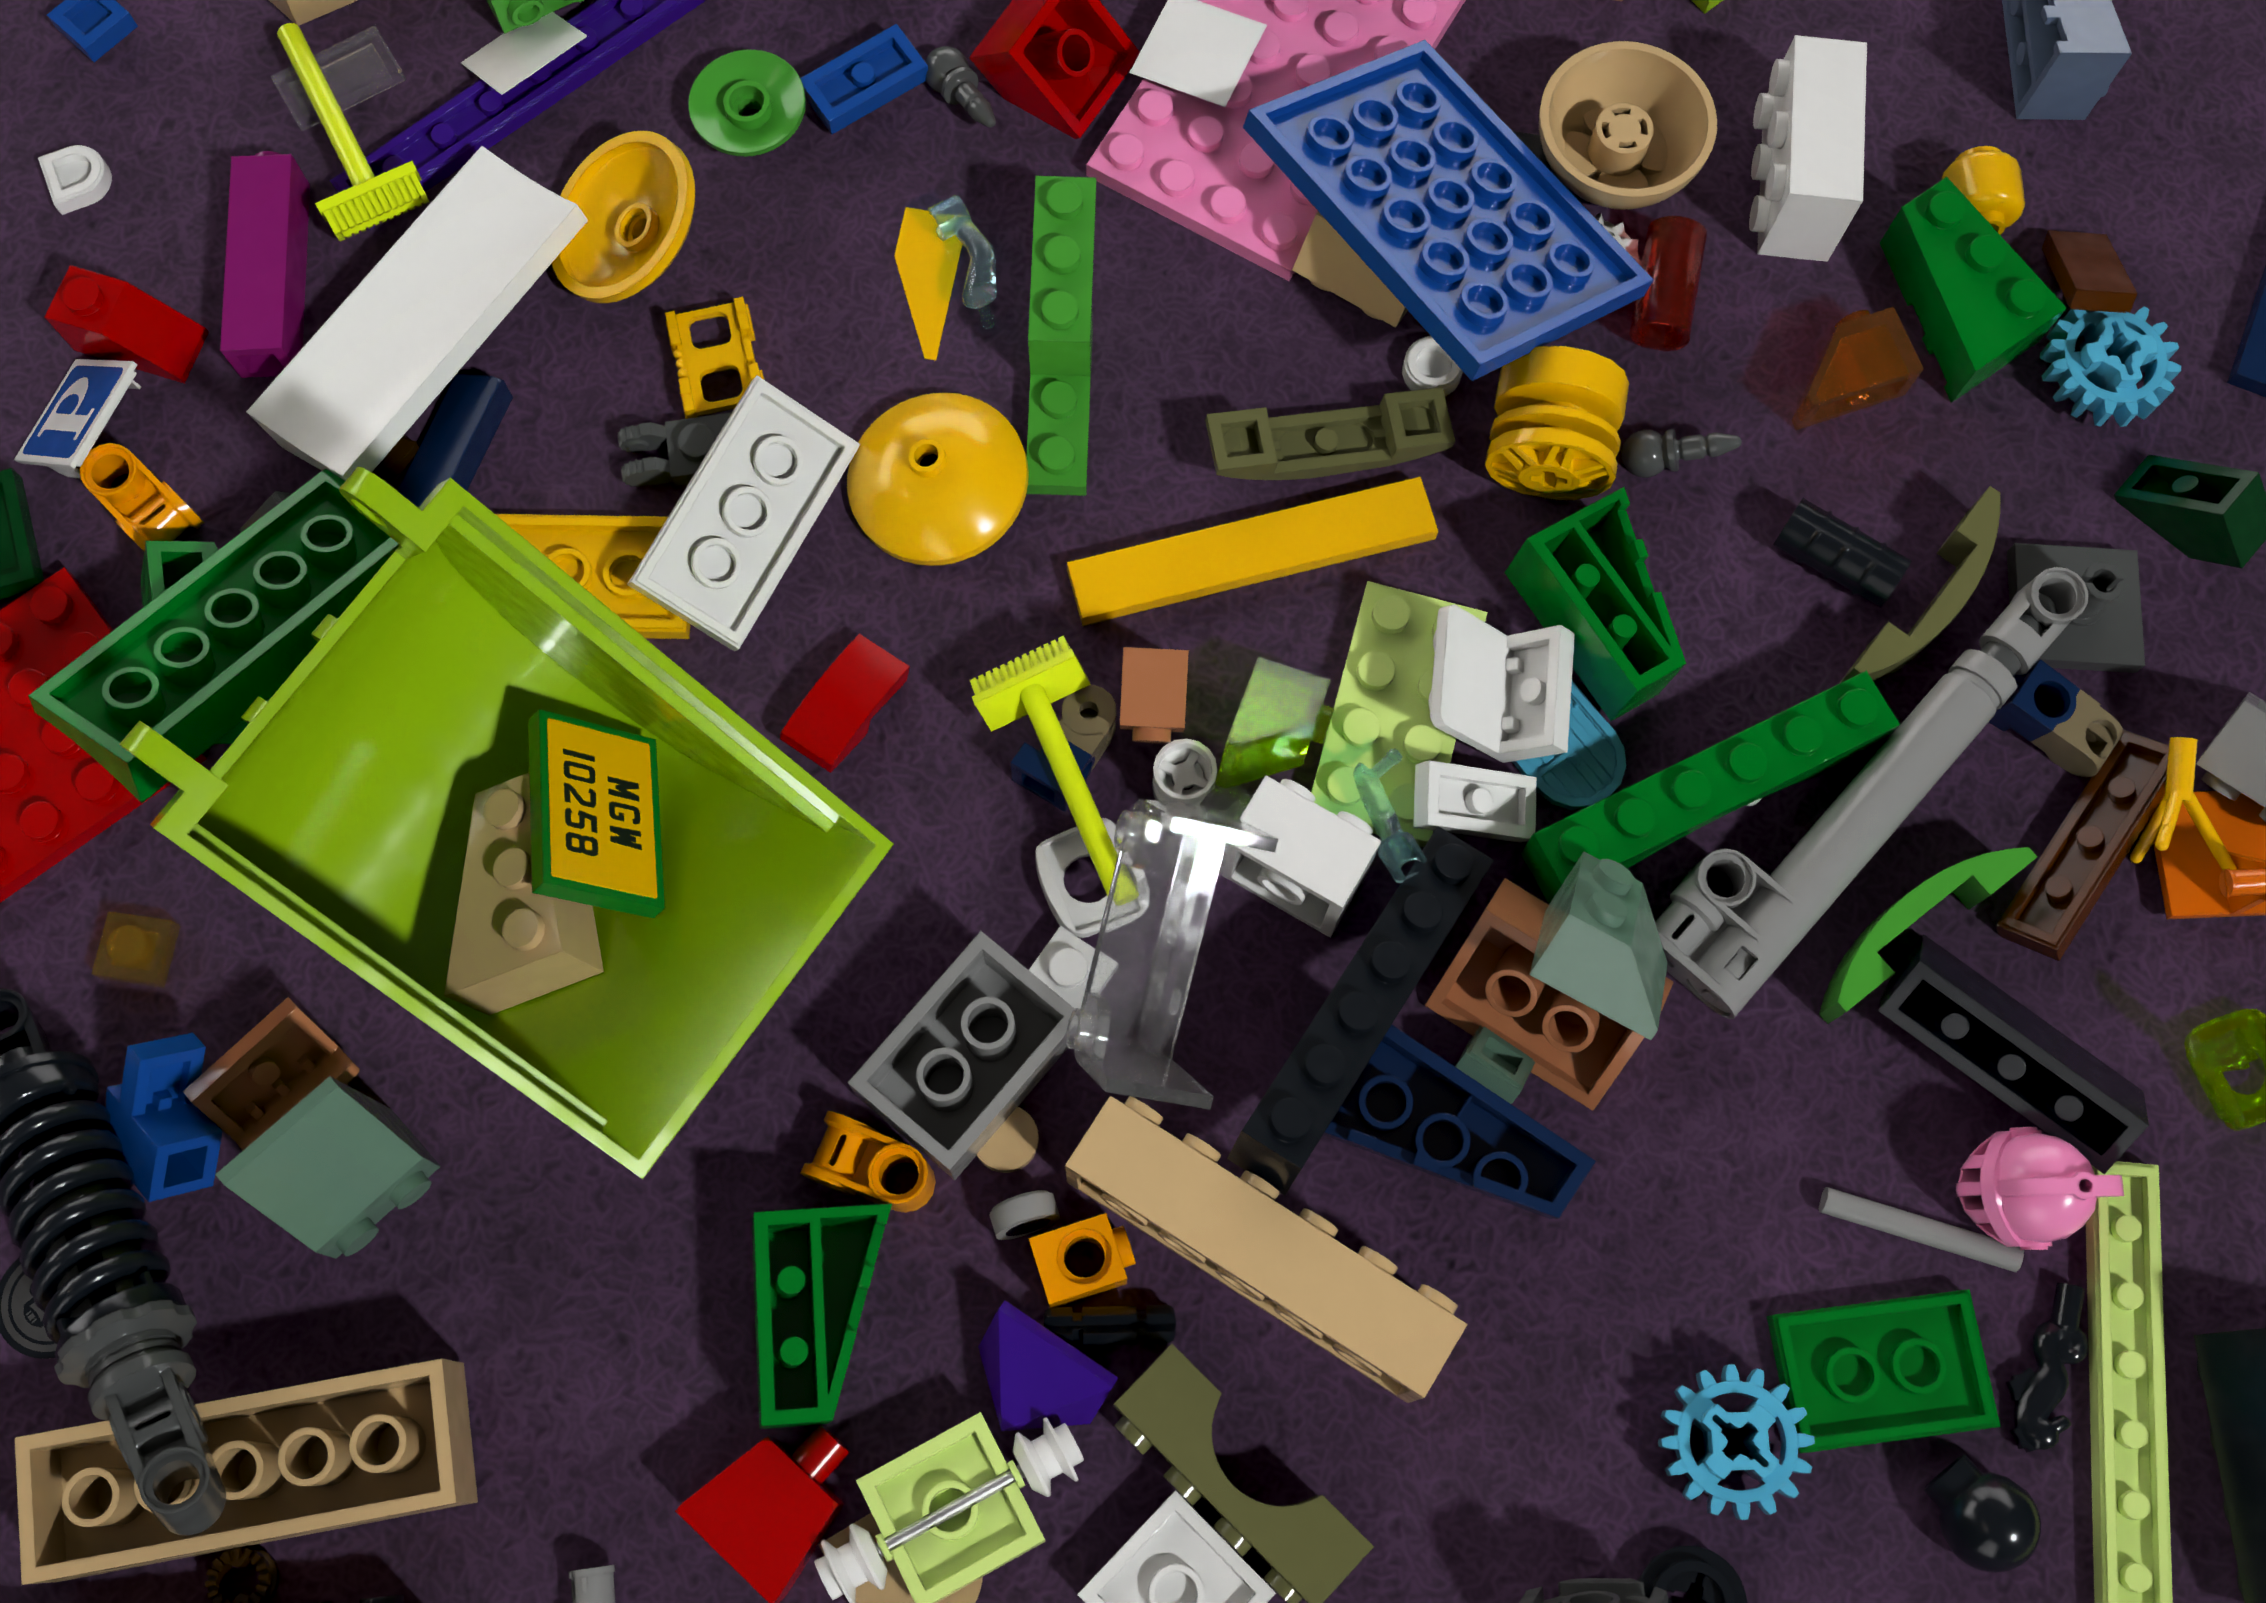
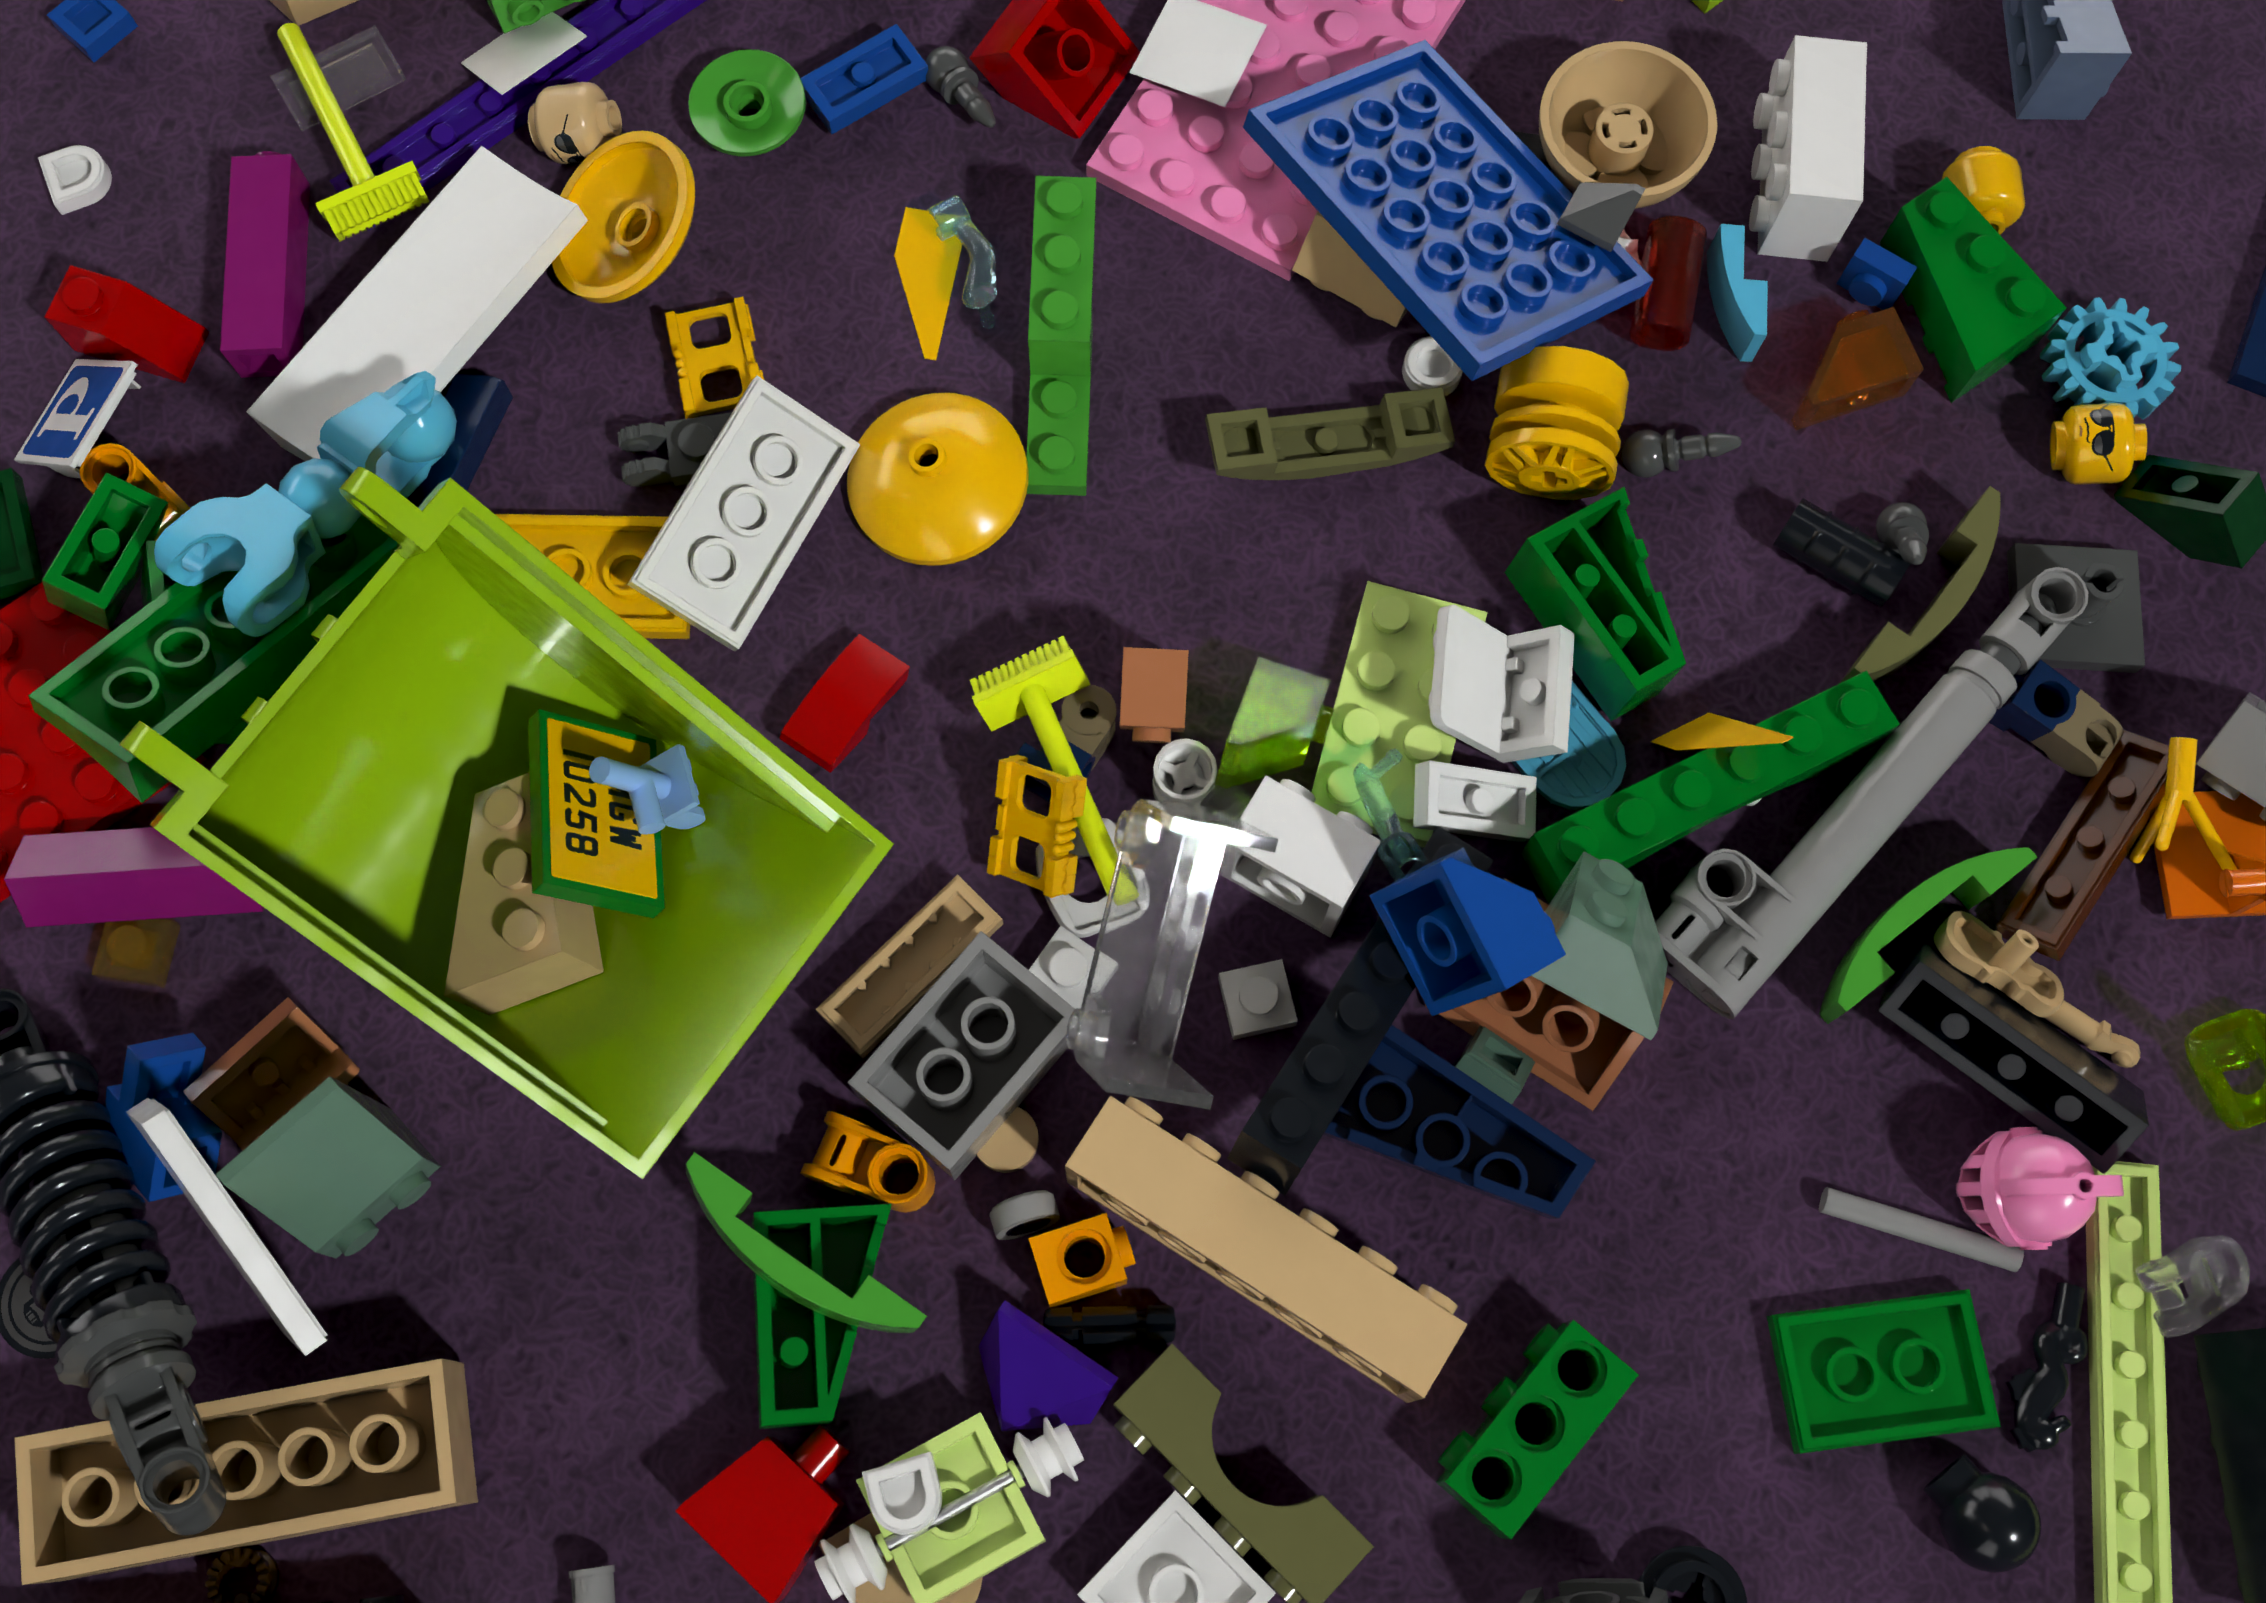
(104, 551): none -> green slope
(115, 879): none -> magenta brick
(227, 1224): none -> white tile
(279, 533): none -> medium azure piece
(573, 121): none -> tan head
(659, 790): none -> light blue arm
(725, 1201): none -> bright green slope
(905, 1494): none -> white tile
(907, 966): none -> tan plate
(1050, 831): none -> yellow piece
(1251, 550): yellow tile -> none
(1257, 999): none -> white plate
(1465, 931): none -> blue slope
(1570, 1422): none -> green brick
(1601, 211): none -> dark grey slope
(1718, 732): none -> yellow sticker
(1736, 301): none -> medium azure slope
(1756, 1418): medium azure gear -> none
(1876, 275): none -> blue plate
(1904, 531): none -> dark grey bar
(2008, 967): none -> tan piece
(2089, 271): reddish brown tile -> none
(2097, 443): none -> yellow head
(2212, 1273): none -> clear plate

